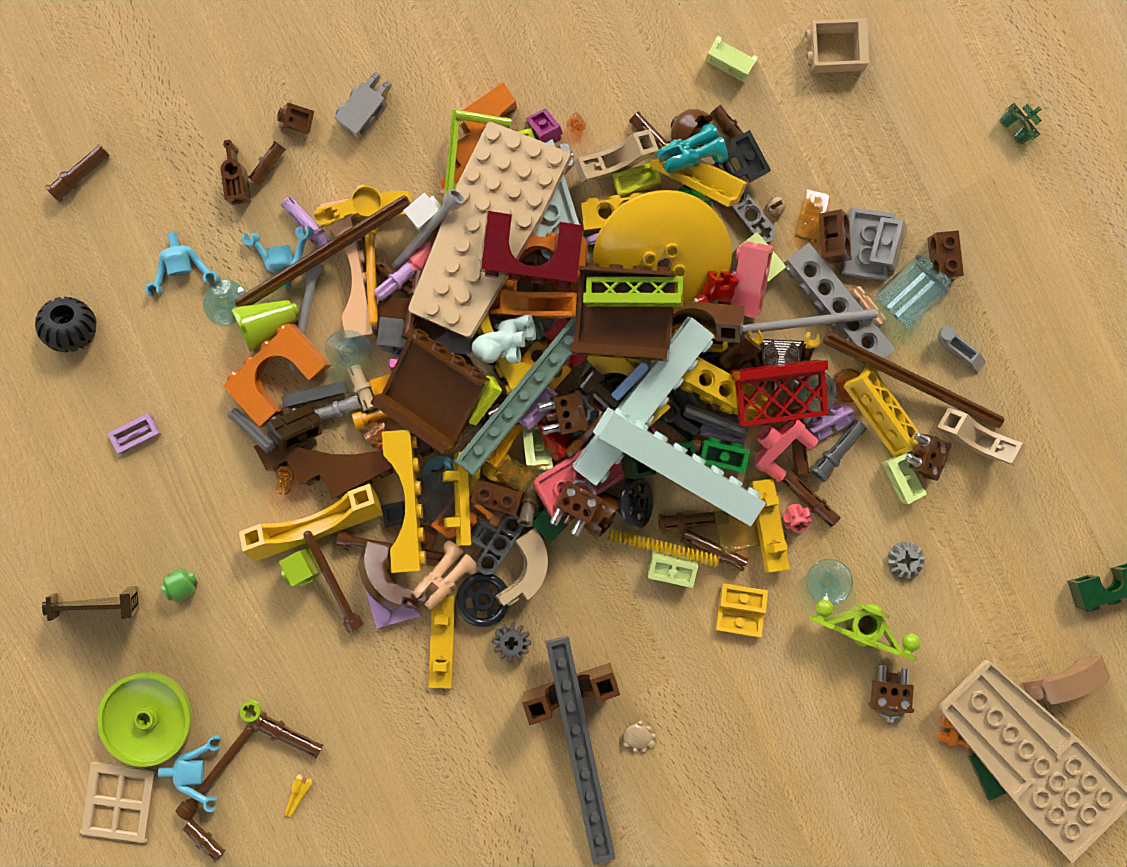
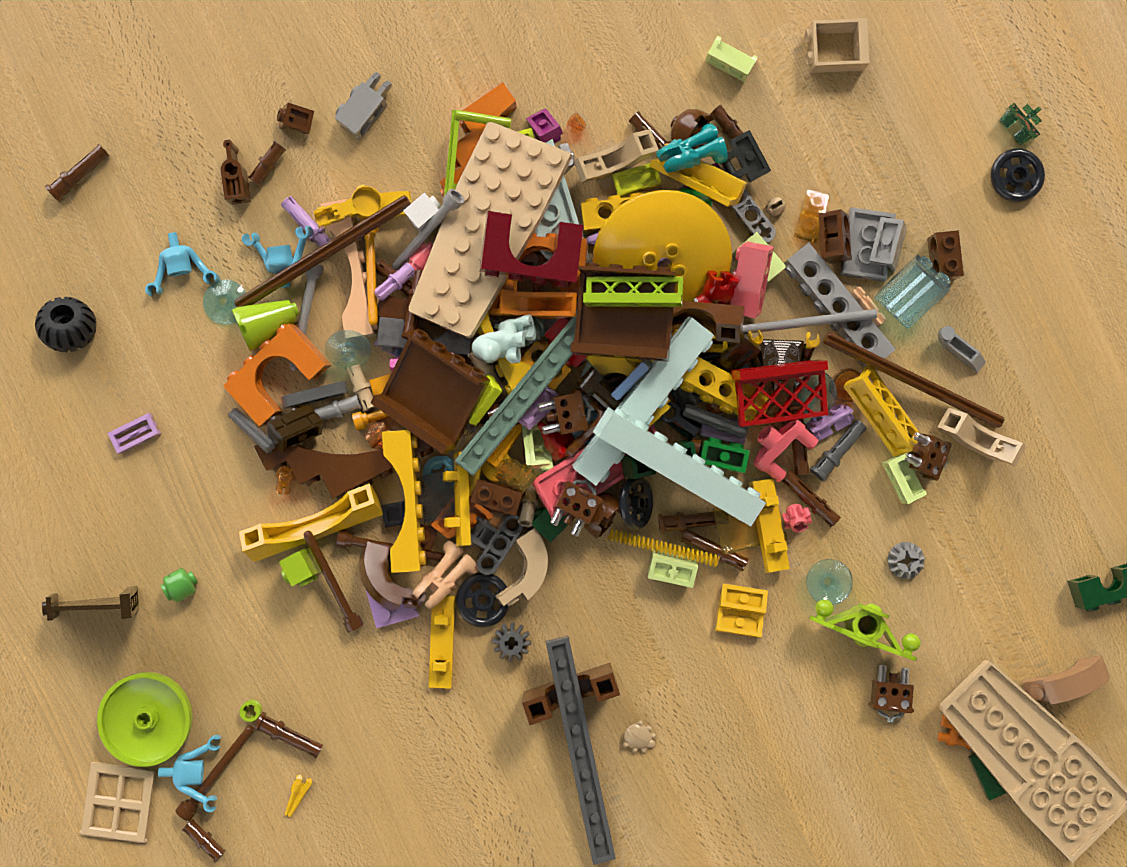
(1026, 158): none -> black plate

